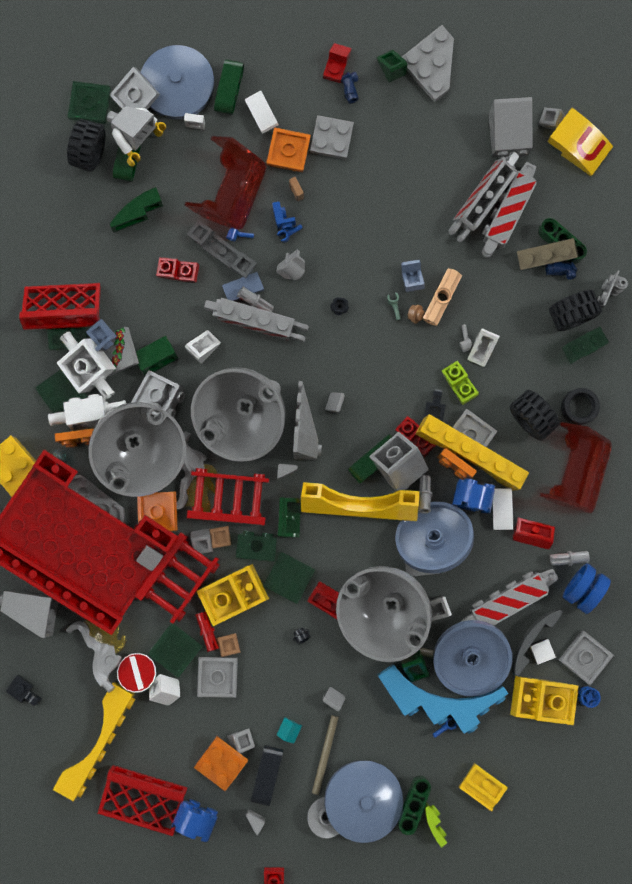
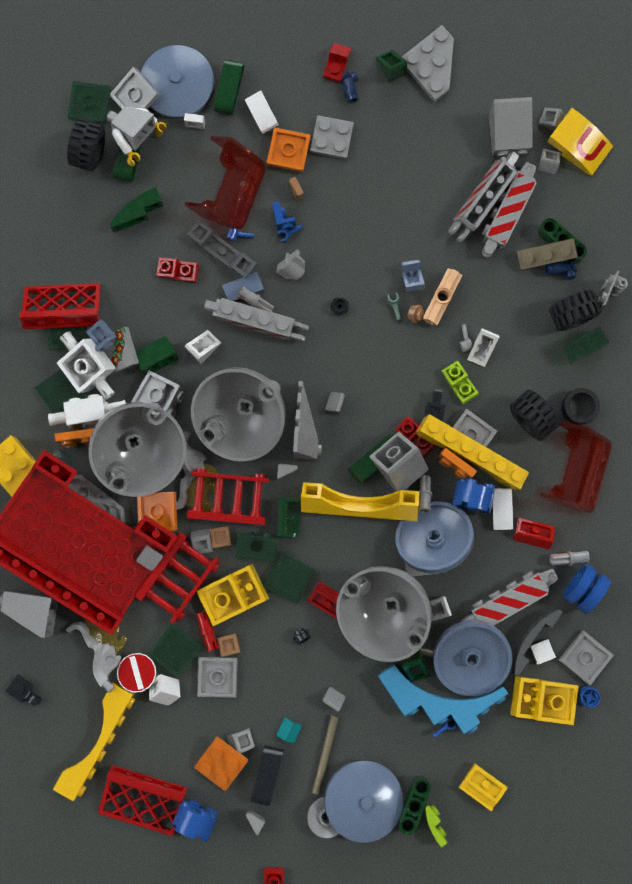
(549, 161): none -> light grey slope

